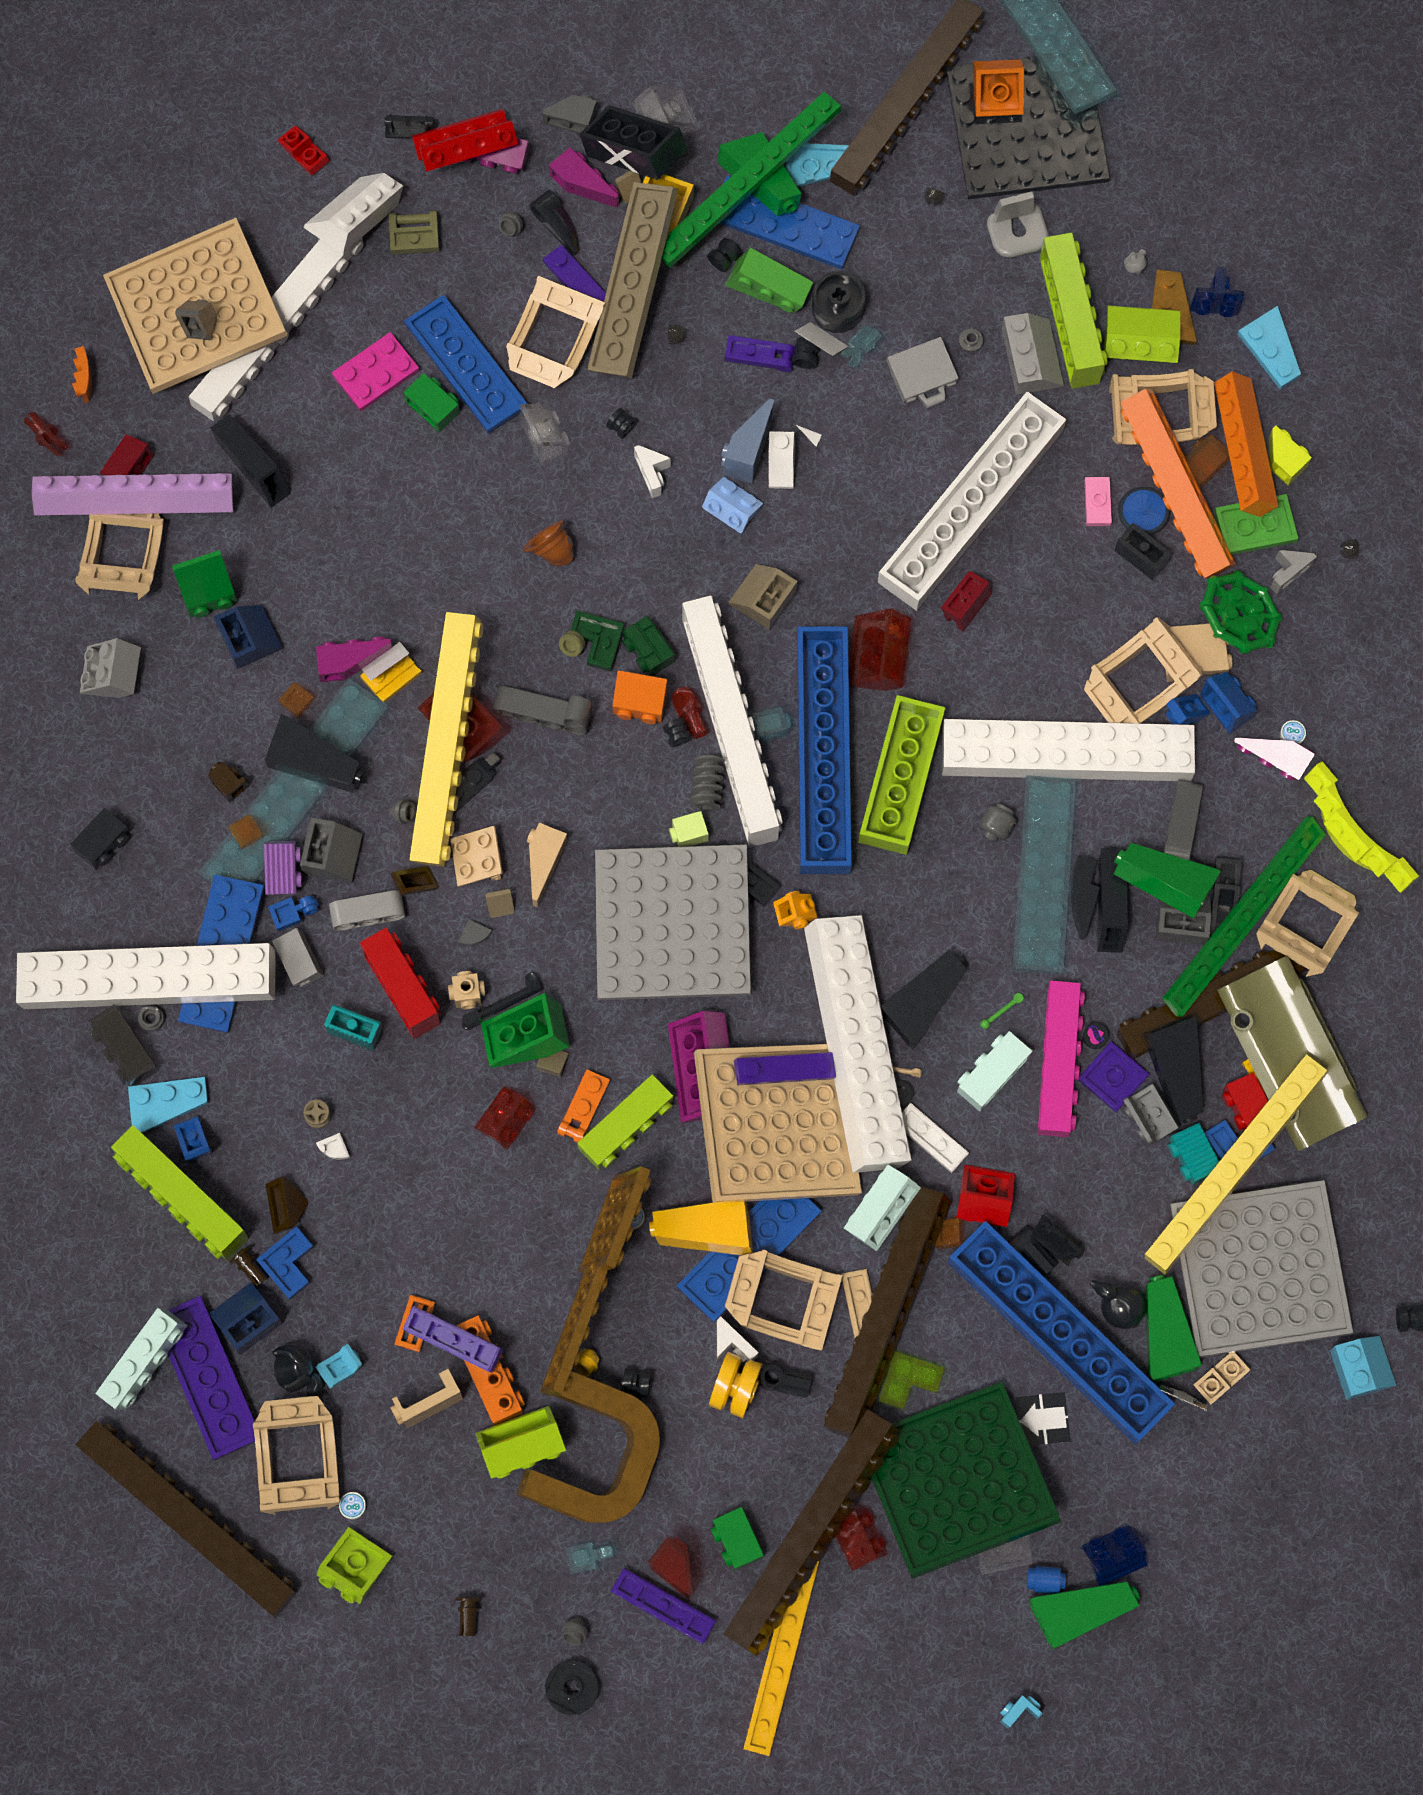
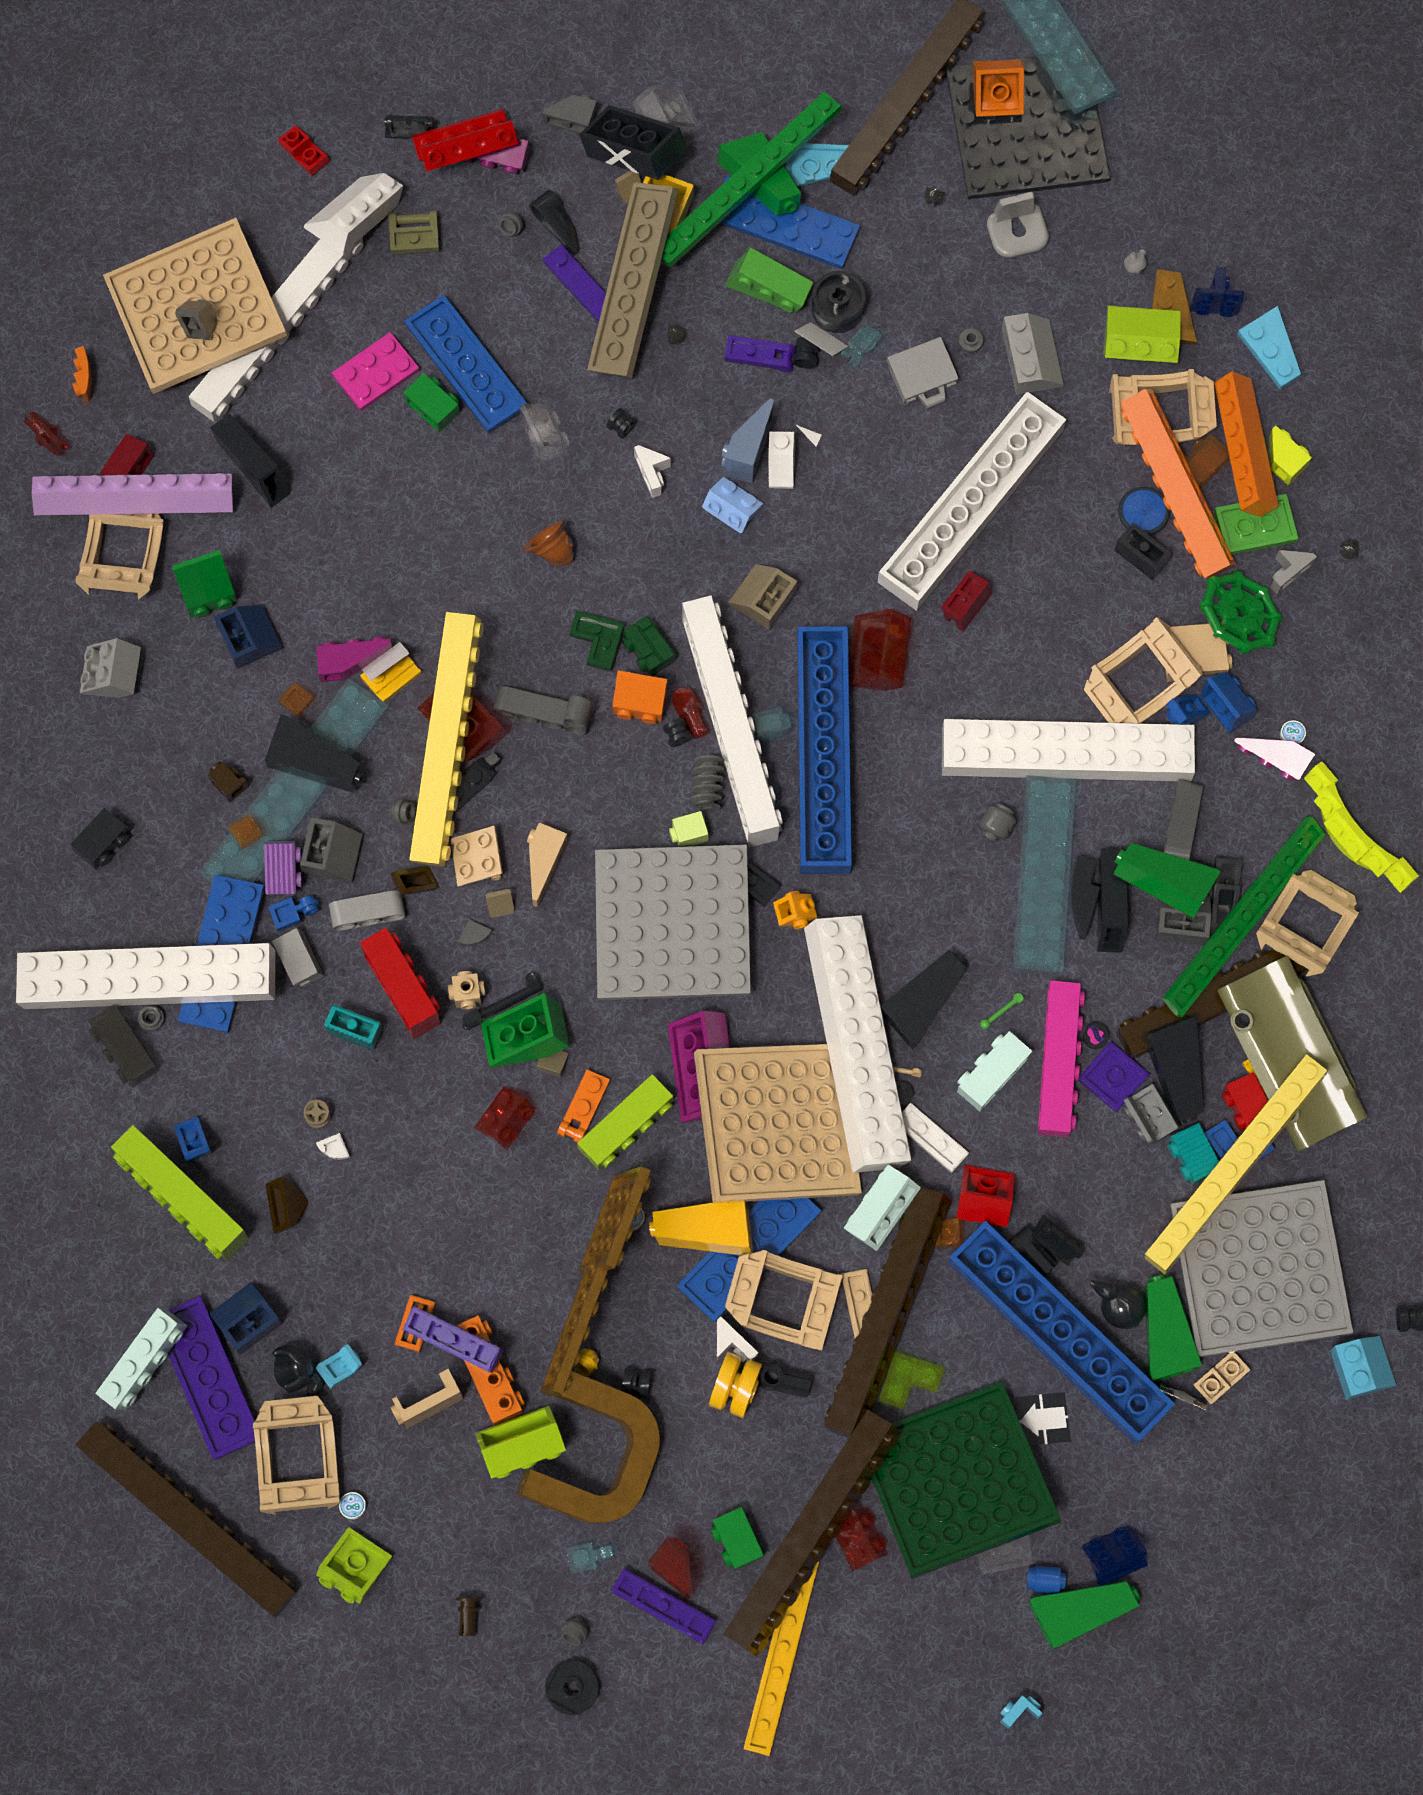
(160, 1102): medium azure wing -> none
(249, 1266): dark brown pin -> none
(280, 1260): blue plate -> none
(564, 300): tan wedge -> none
(572, 643): olive tile -> none
(577, 177): magenta slope -> none
(723, 255): black wheel -> none
(784, 1068): dark purple plate -> none
(901, 775): lime brick -> none
(1072, 310): lime brick -> none
(1097, 501): bright pink plate -> none

